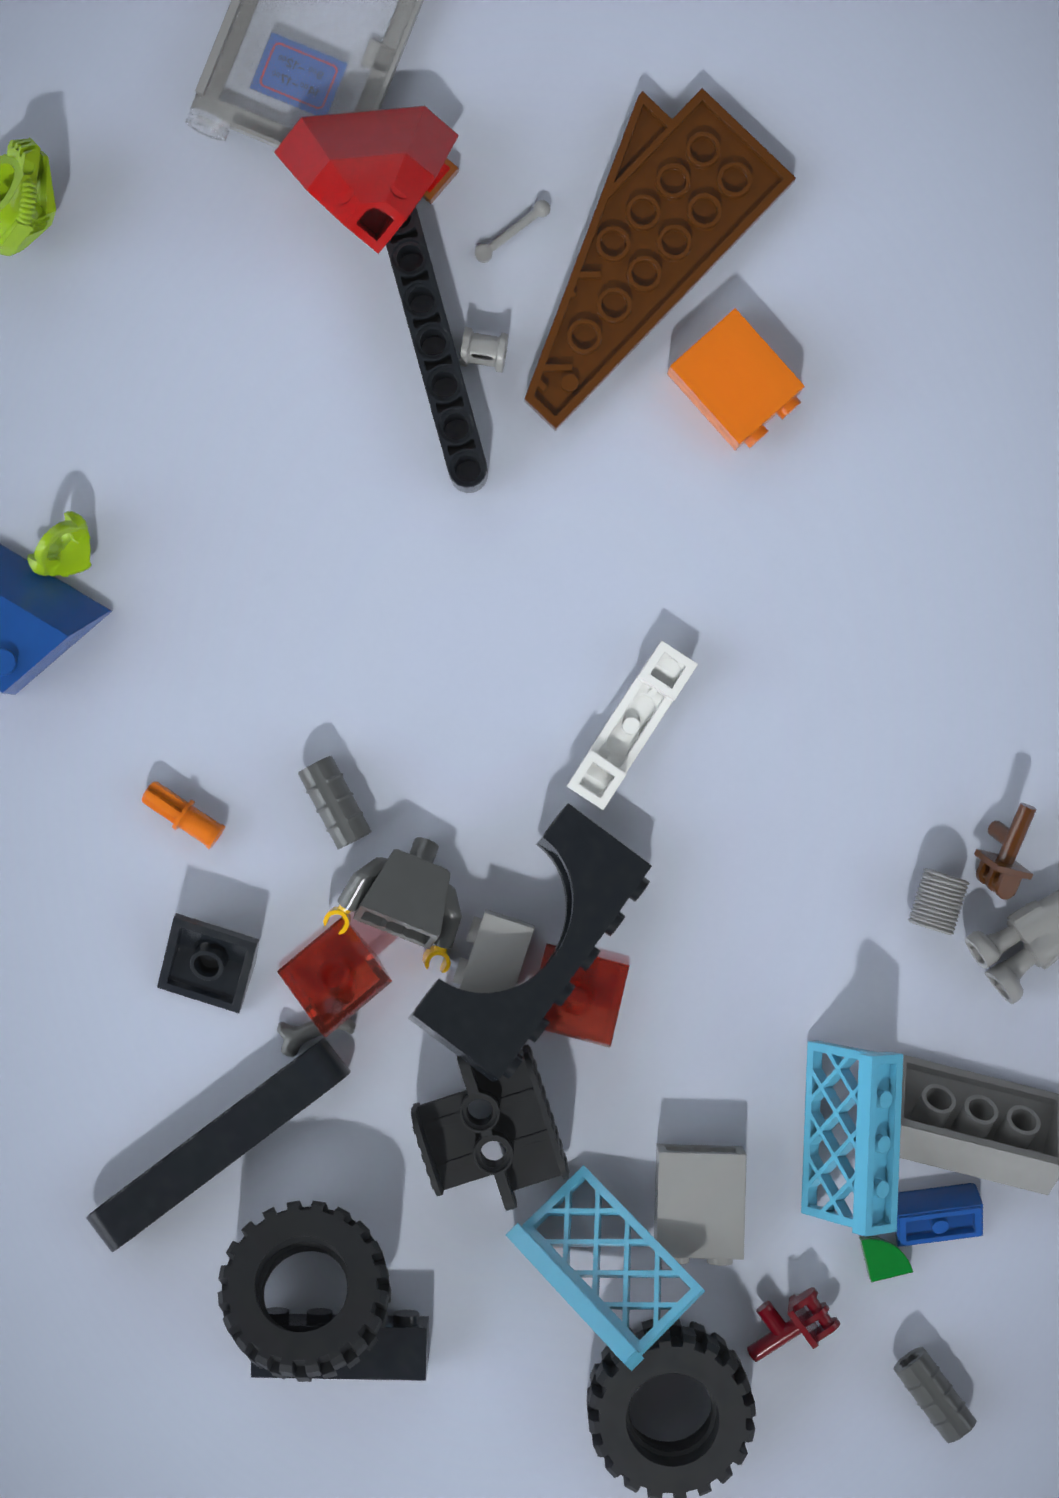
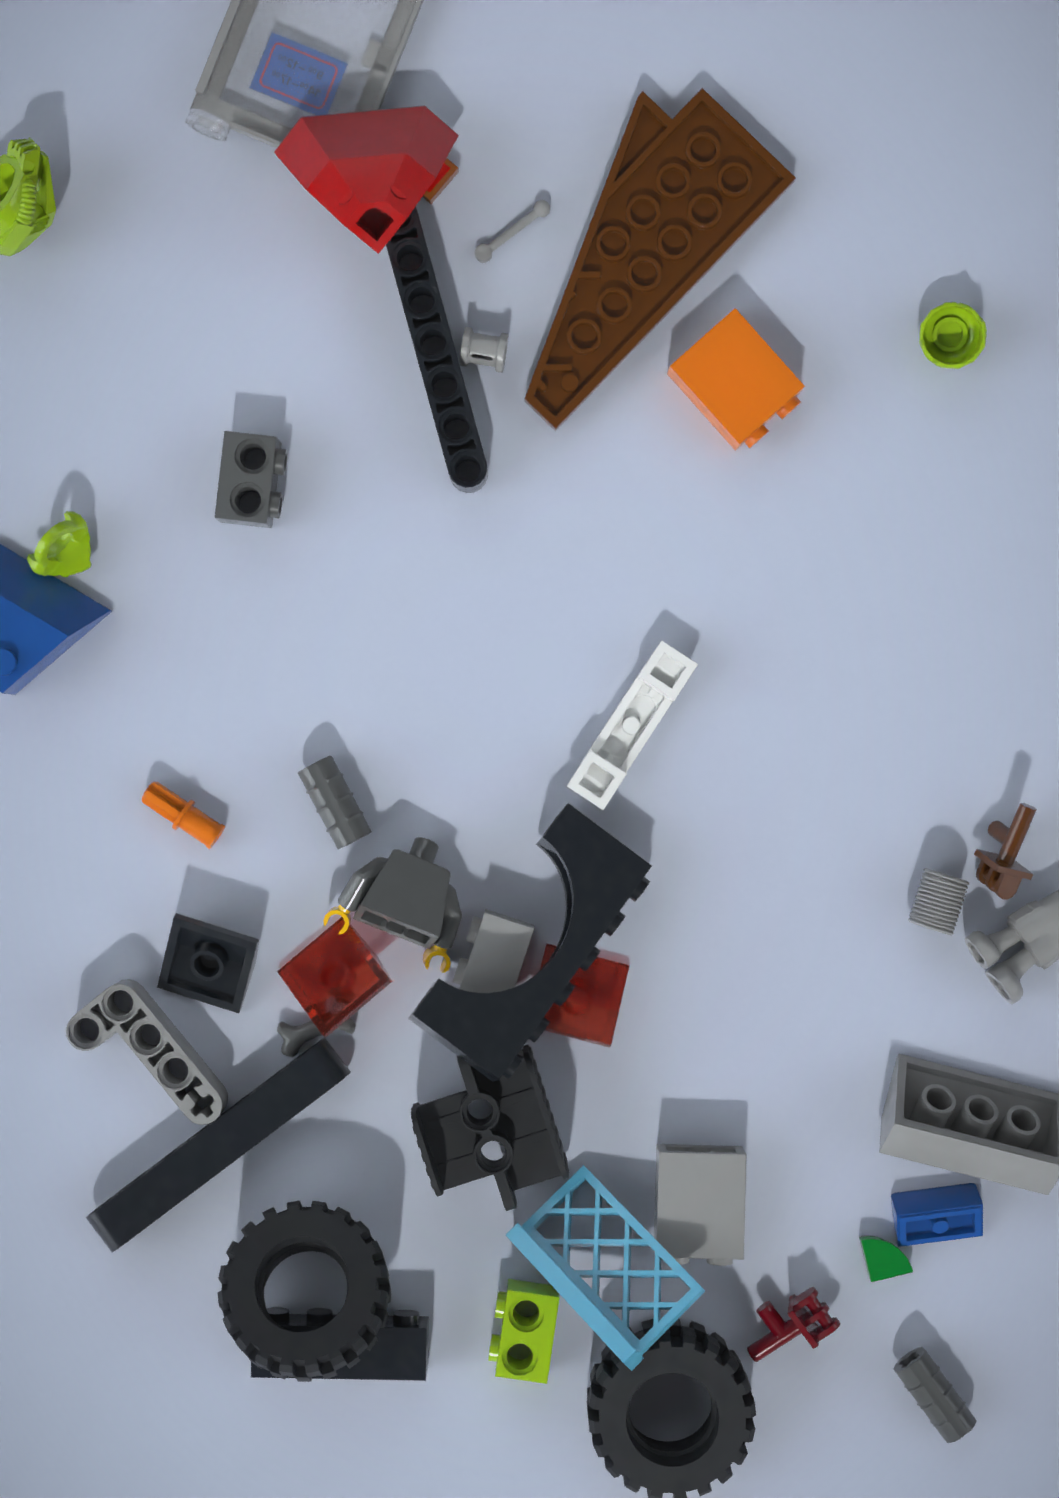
(154, 1057): none -> light grey beam
(237, 479): none -> dark grey brick
(533, 1331): none -> lime brick
(874, 1137): medium azure fence -> none
(952, 335): none -> lime hair

